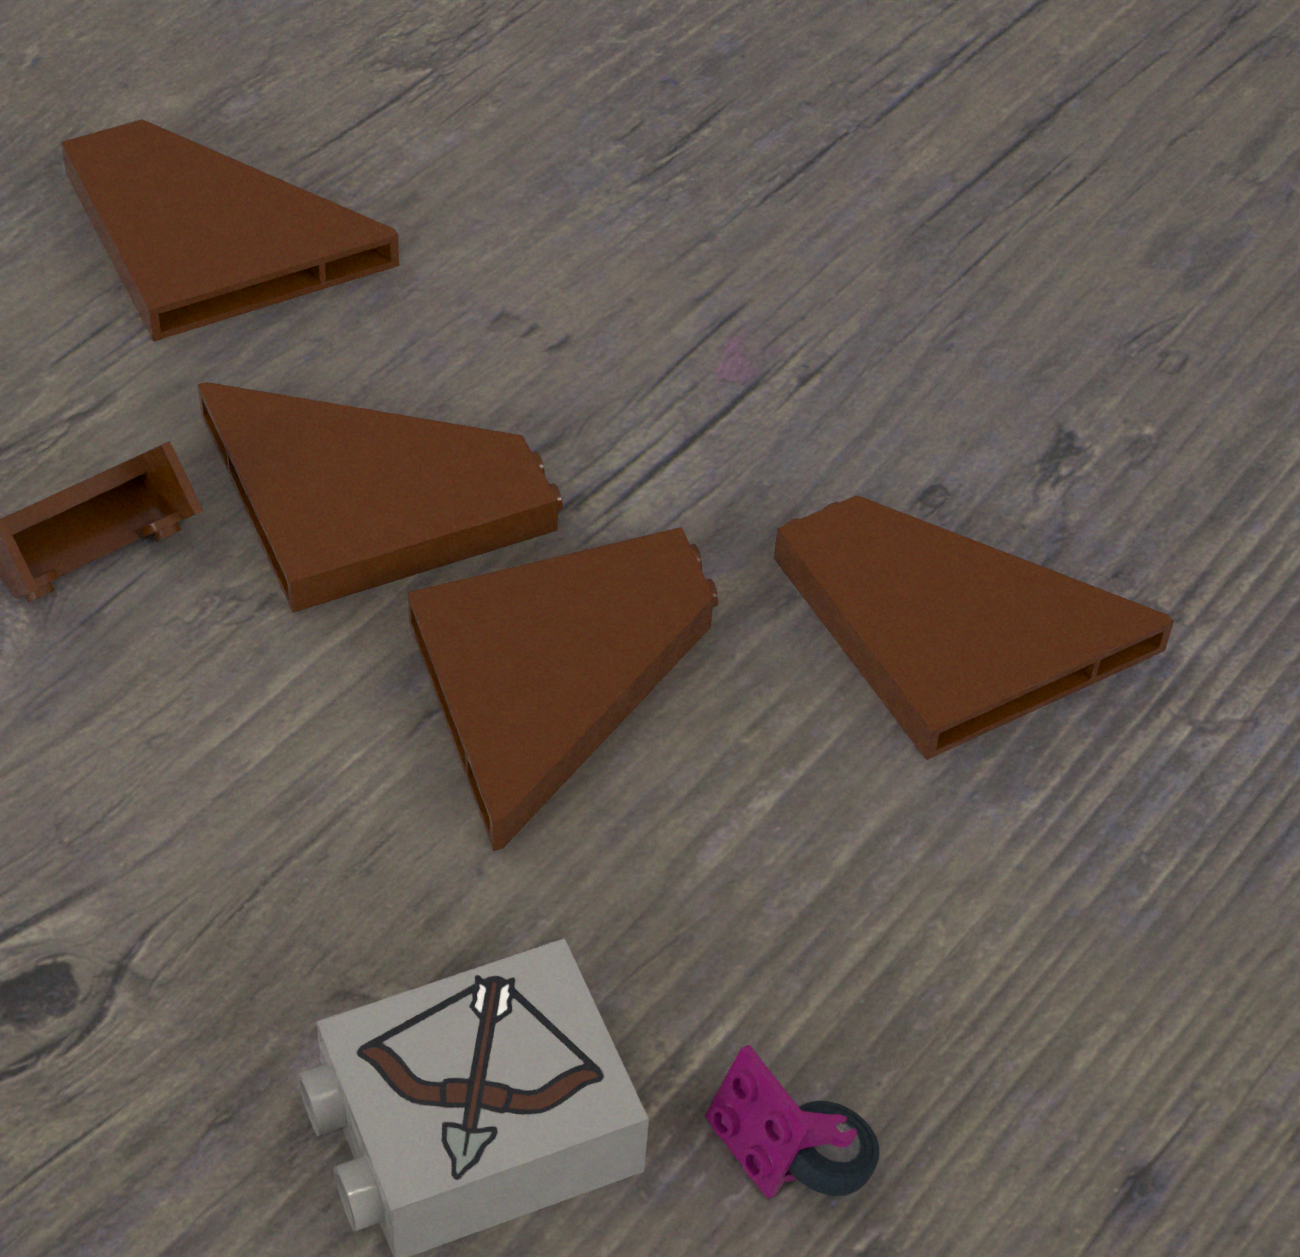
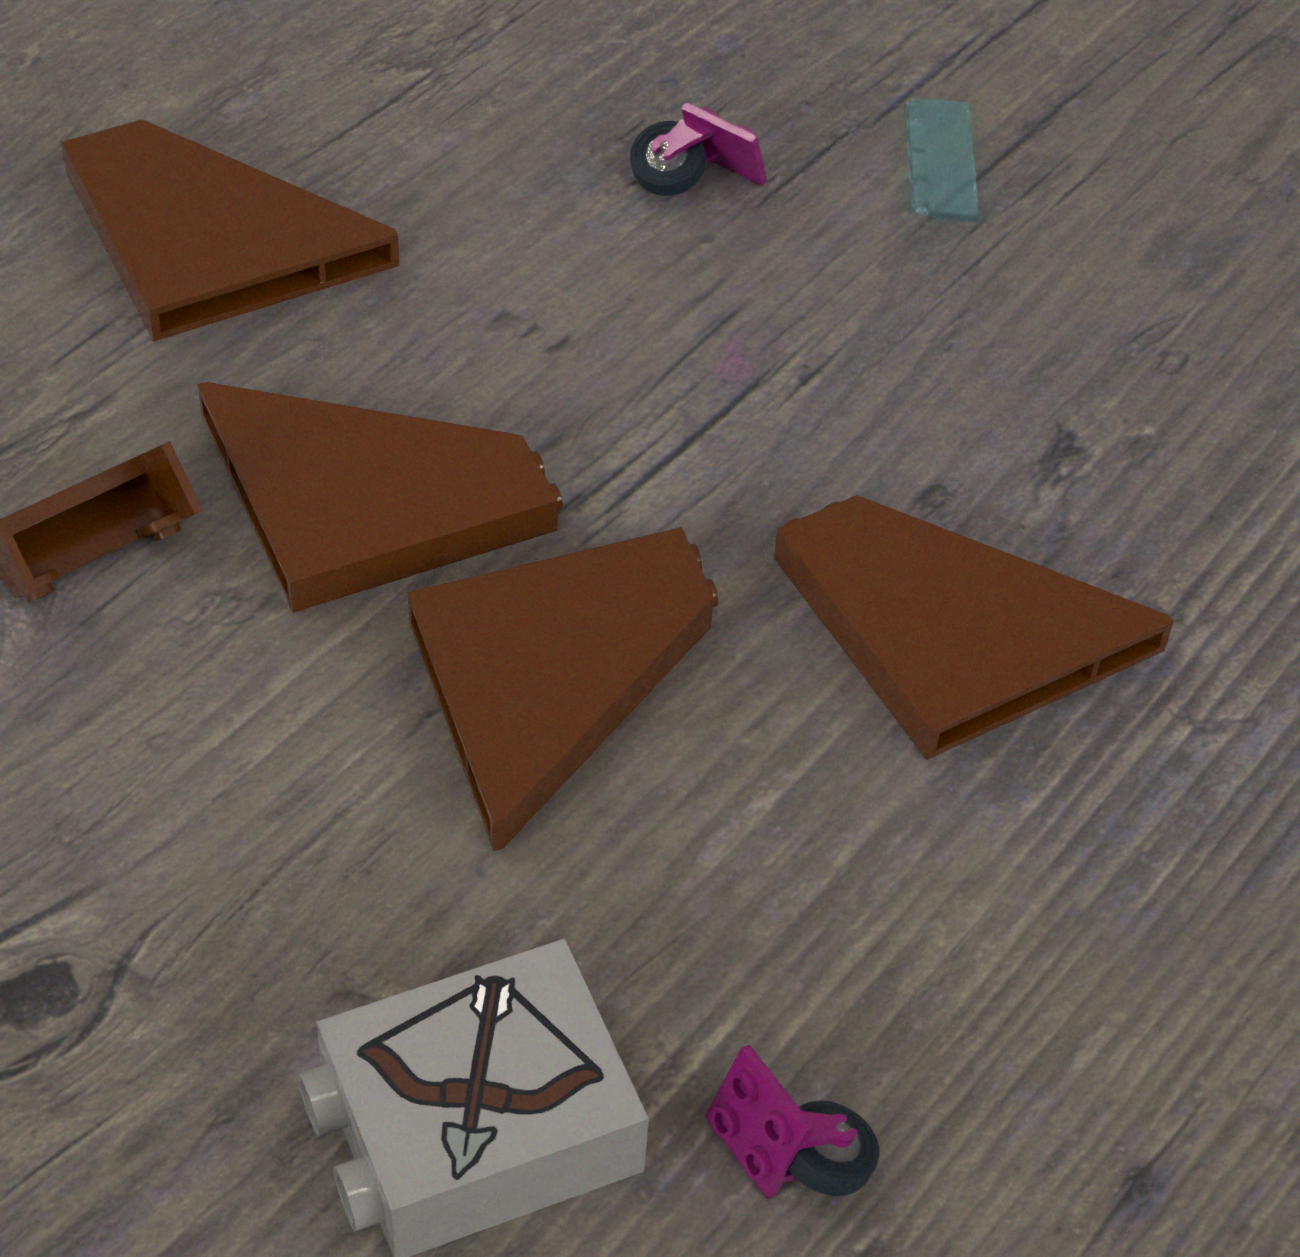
(674, 154): none -> plate
(941, 159): none -> clear light blue windscreen

